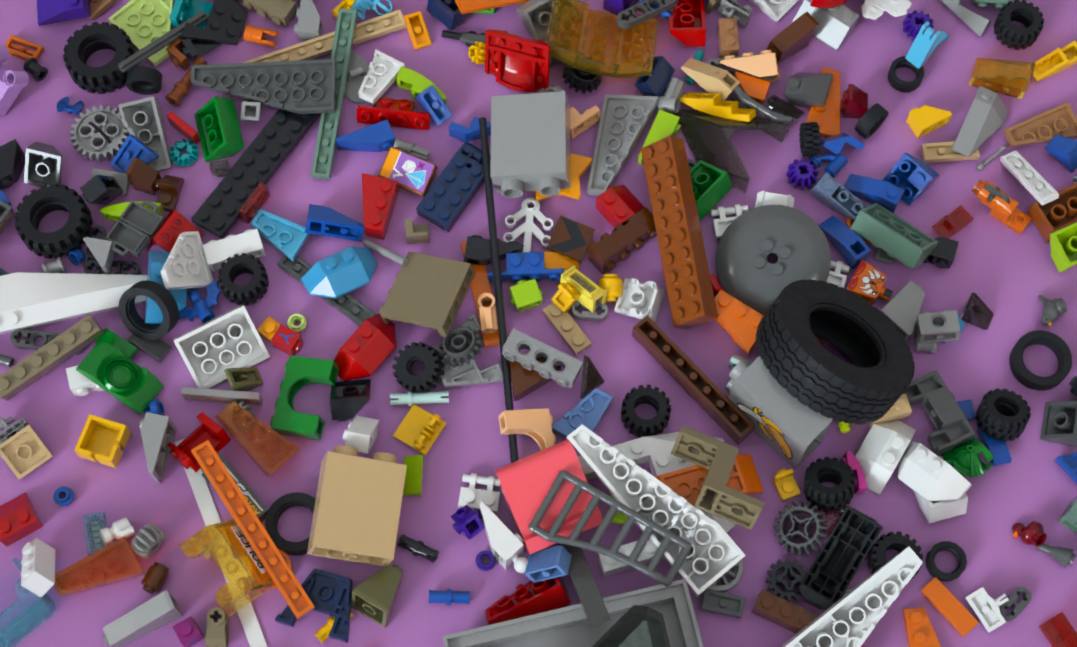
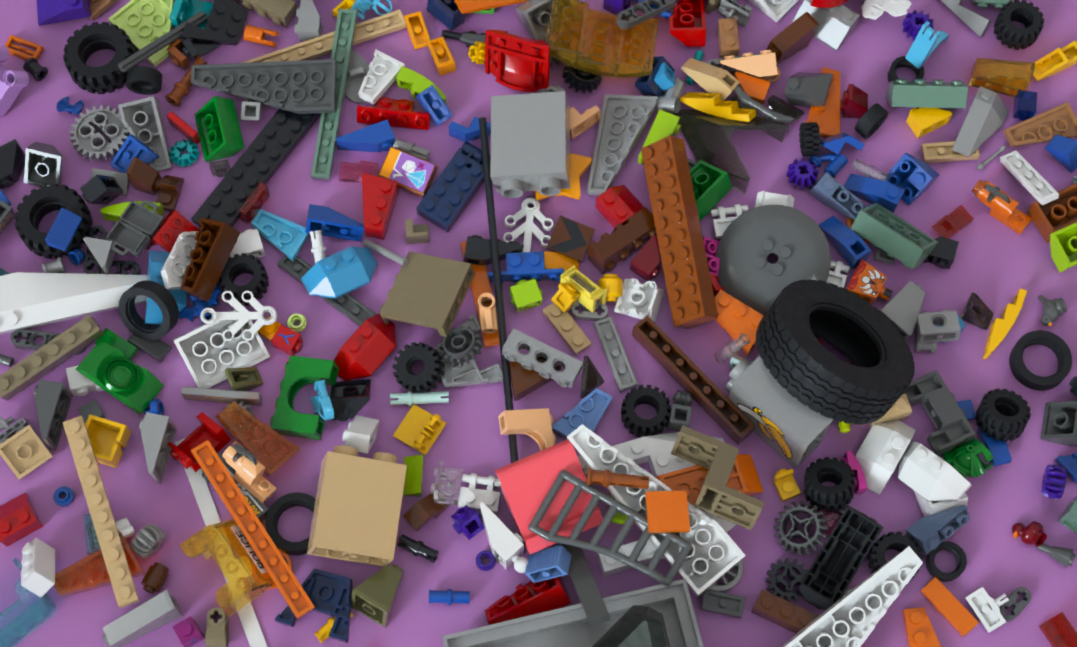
(52, 407): none -> dark grey slope
(63, 229): none -> blue slope
(91, 408): none -> dark grey tile
(101, 512): none -> tan plate
(208, 258): none -> reddish brown wedge
(242, 315): none -> white plant
(248, 472): none -> light nougat plate
(317, 245): none -> white pin
(322, 402): none -> medium azure piece
(353, 171): none -> clear pink slope
(423, 511): none -> reddish brown slope
(441, 56): none -> light orange slope
(447, 484): none -> clear bracket
(608, 478): none -> dark orange pin
(615, 354): none -> light grey tile
(647, 261): none -> dark red slope
(665, 77): none -> dark azure slope
(667, 511): none -> orange tile
(680, 411): none -> dark grey brick
(711, 248): none -> dark pink slope
(732, 348): none -> clear pin
(869, 171): none -> clear pin
(927, 94): none -> sand green slope
(936, 528): none -> sand blue slope
(1001, 327): none -> yellow slope
(1025, 105): none -> clear blue brick
(1054, 481): none -> dark purple gear

